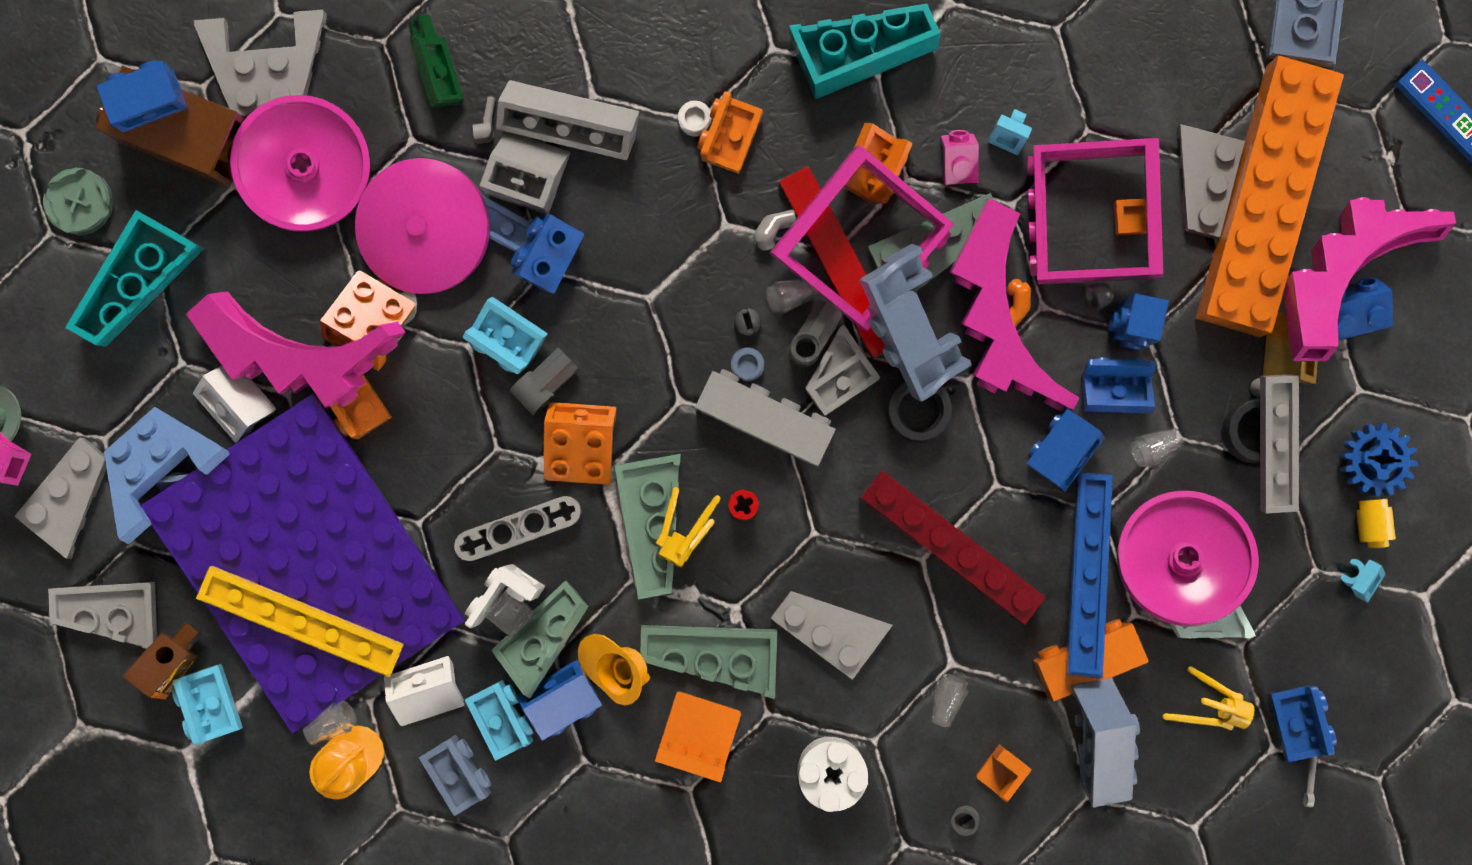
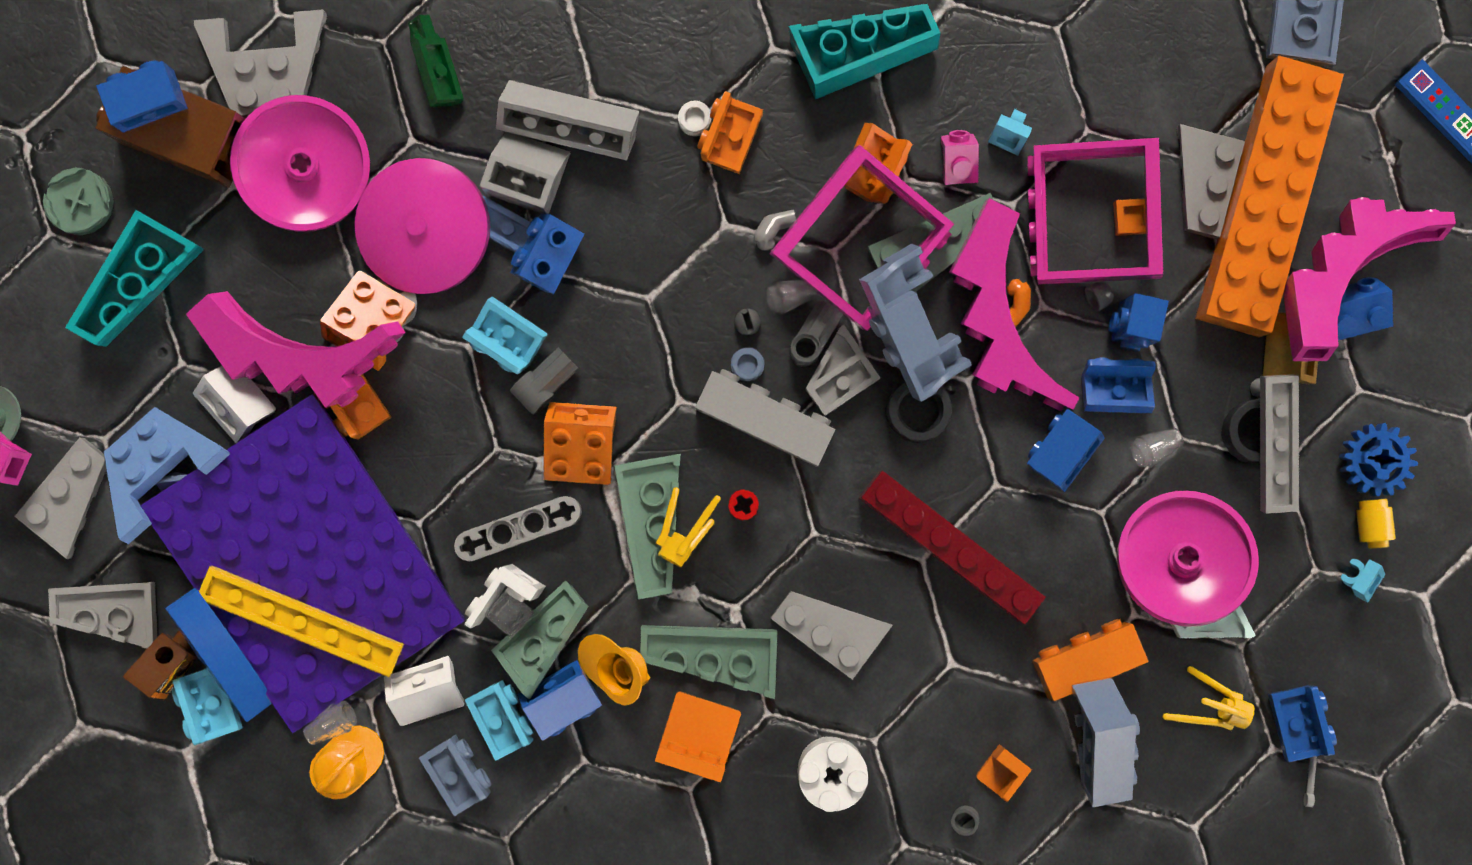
(219, 654): none -> blue slope
(484, 132): light grey hand -> none
(832, 250): red tile -> none
(948, 698): clear cone -> none
(1089, 575): blue tile -> none

